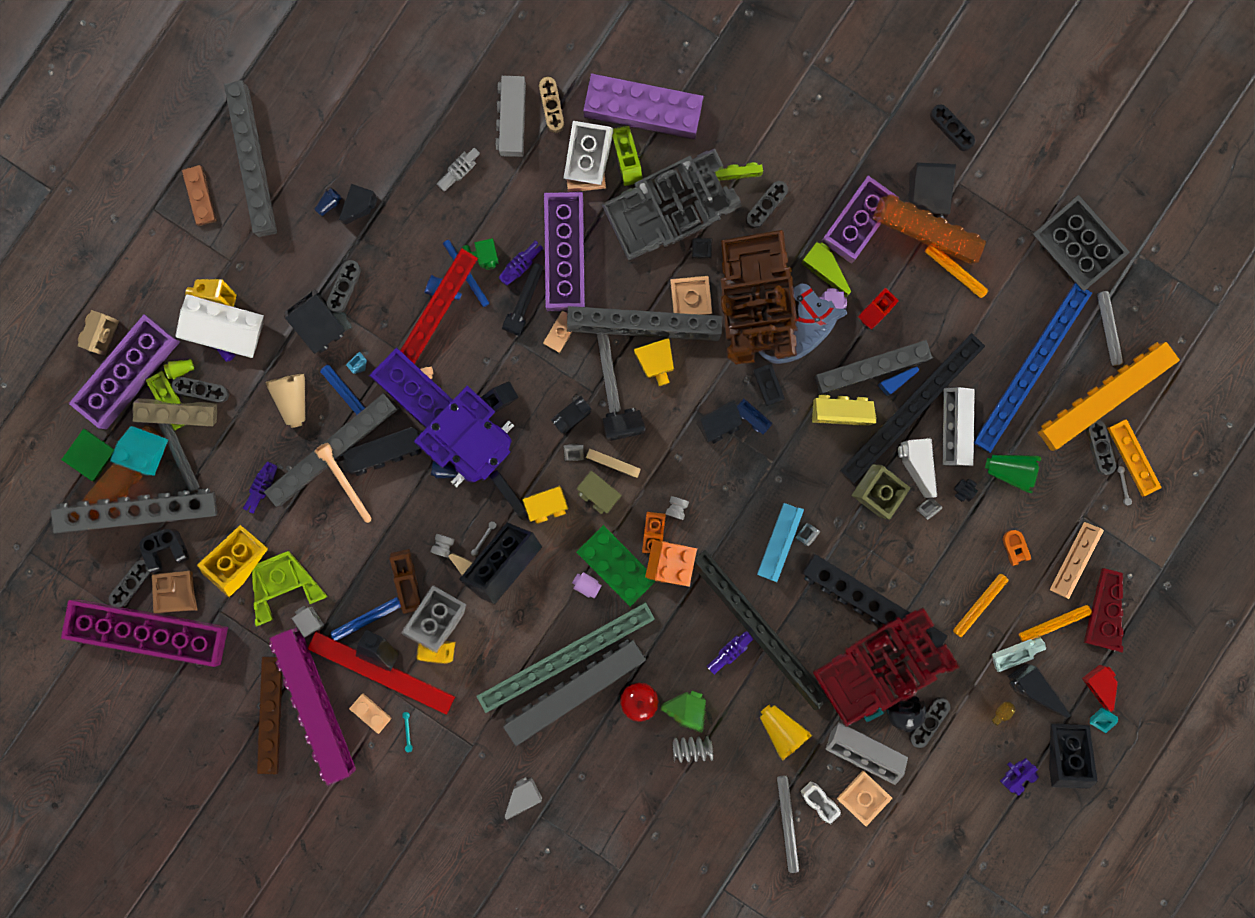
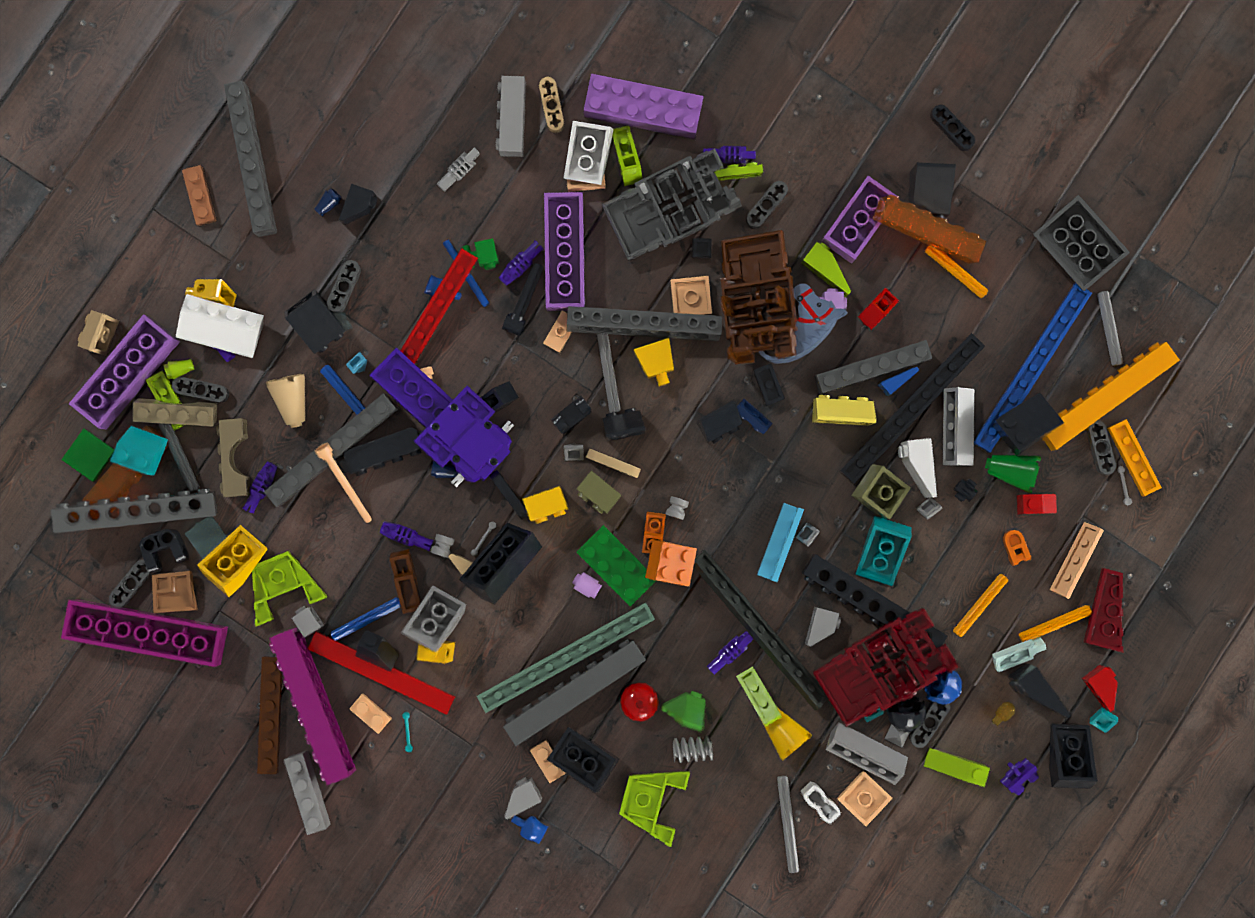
(206, 536): none -> clear light blue piece
(231, 434): none -> dark tan arch
(307, 792): none -> light grey brick
(405, 535): none -> dark purple hinge
(531, 828): none -> blue piece
(541, 753): none -> light nougat plate
(583, 759): none -> black slope
(644, 798): none -> lime wing
(733, 154): none -> dark purple hinge
(759, 696): none -> lime plate
(822, 625): none -> light grey slope
(884, 550): none -> teal slope
(896, 736): none -> light grey slope
(945, 688): none -> blue cylinder
(957, 767): none -> lime slope
(1027, 423): none -> black slope
(1036, 504): none -> red slope

